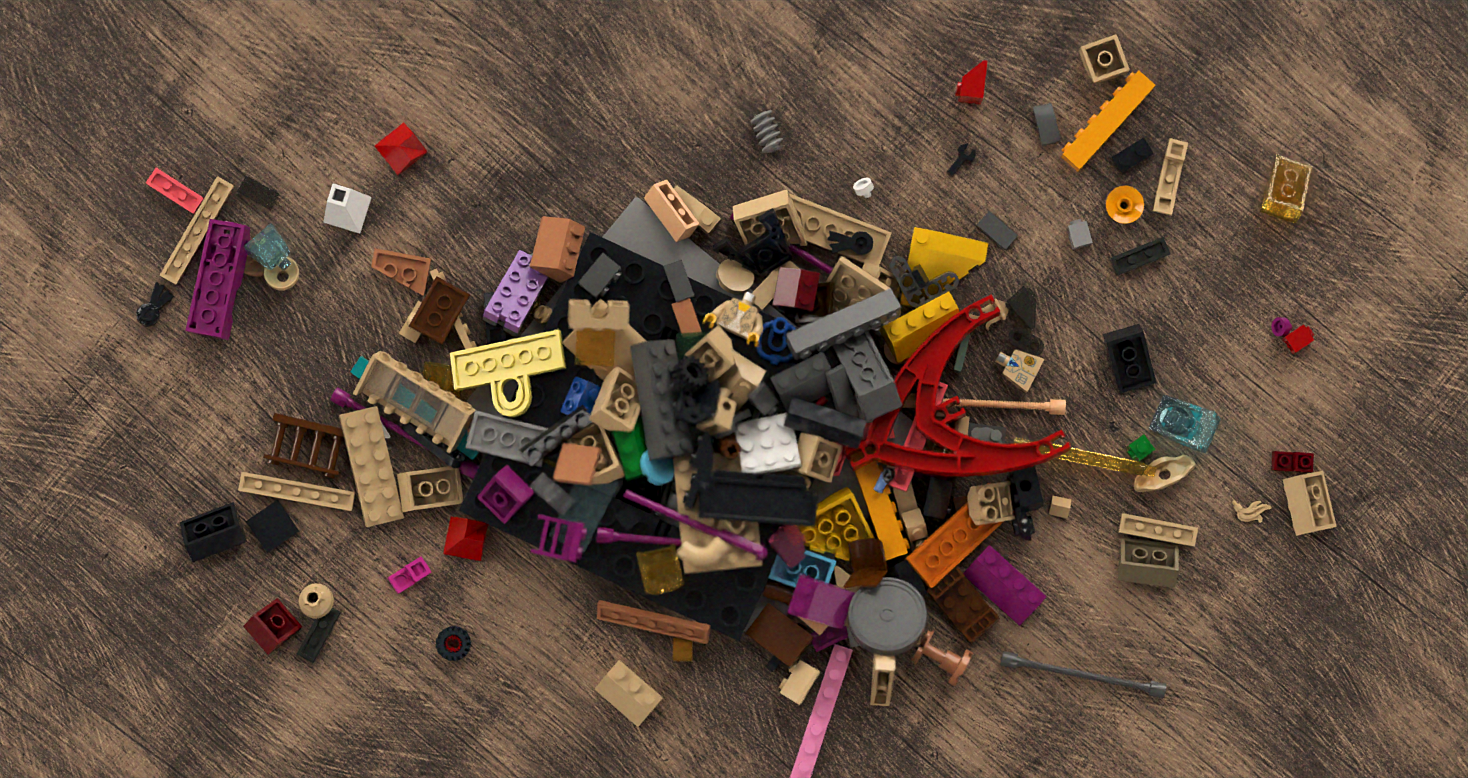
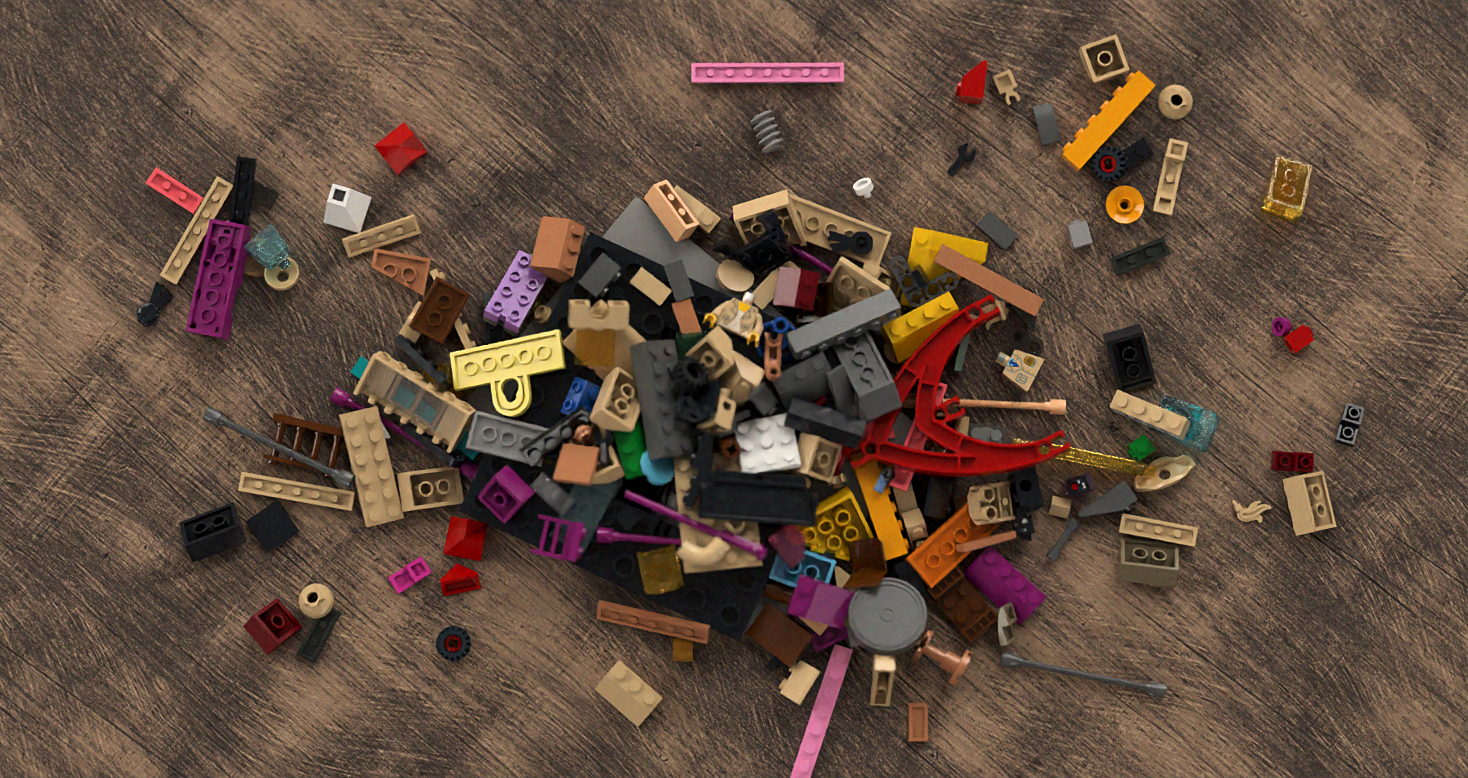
(216, 418): none -> dark grey hose
(243, 190): none -> black tile
(381, 235): none -> tan tile
(430, 367): none -> black plate
(459, 580): none -> red slope
(583, 433): none -> nougat plate
(604, 443): none -> black bar
(650, 286): none -> tan tile
(767, 72): none -> bright pink plate
(772, 356): none -> nougat piece
(837, 481): none -> tan plate
(918, 722): none -> nougat tile
(986, 541): none -> nougat tile
(988, 280): none -> nougat tile
(1005, 84): none -> tan plate
(1005, 619): none -> dark tan slope
(1072, 525): none -> dark grey bar
(1078, 485): none -> slope
(1115, 500): none -> dark grey slope
(1118, 162): none -> black bush
(1150, 414): none -> tan brick
(1170, 110): none -> tan piece
(1349, 424): none -> black slope

